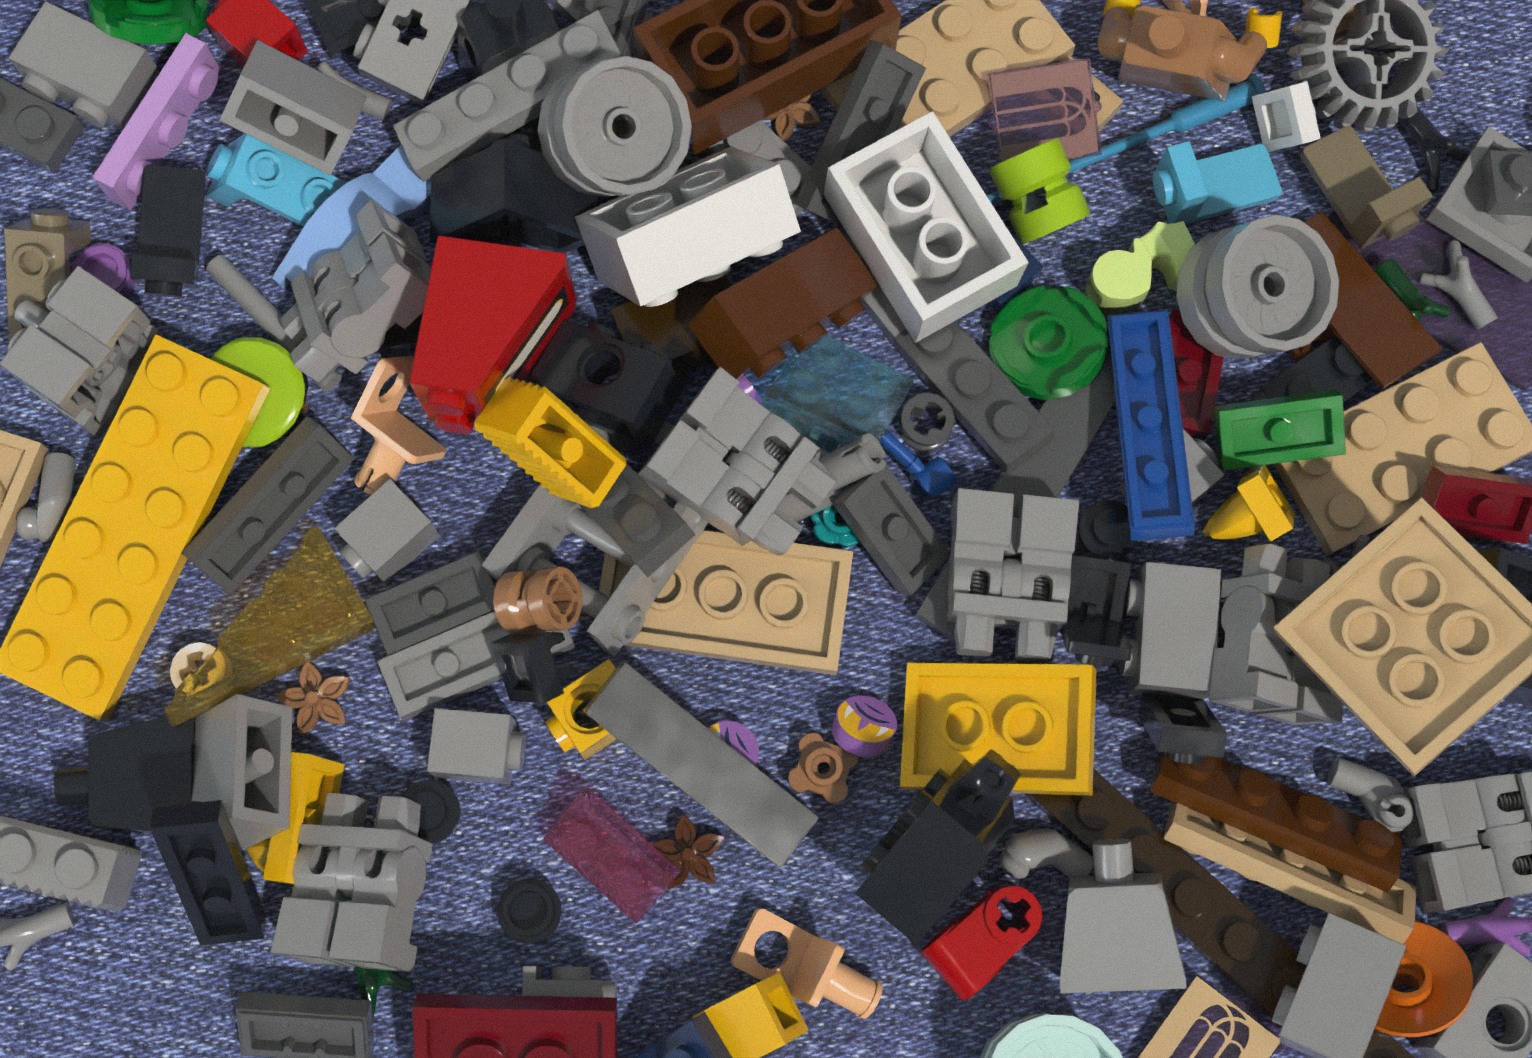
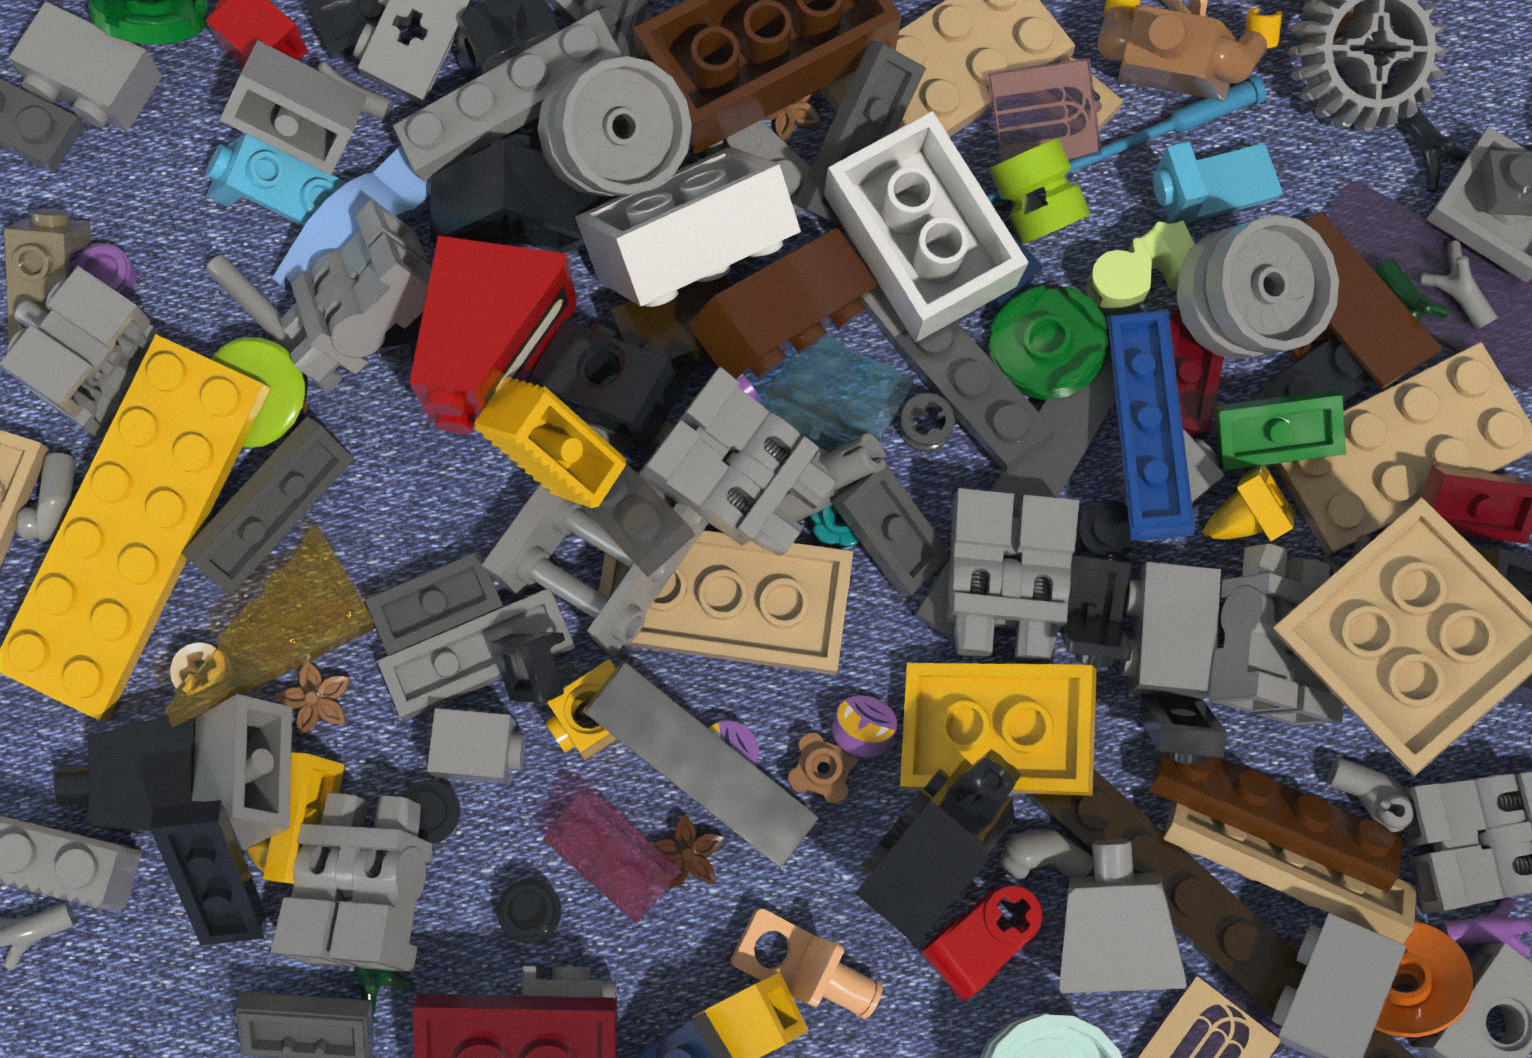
(158, 121): lavender plate -> none
(169, 230): black bracket -> none
(385, 533): light grey brick -> none
(394, 435): light nougat bracket -> none
(537, 600): medium nougat wheel -> none
(929, 479): blue hand -> none
(1286, 117): white plate -> none
(1360, 189): dark tan bracket -> none

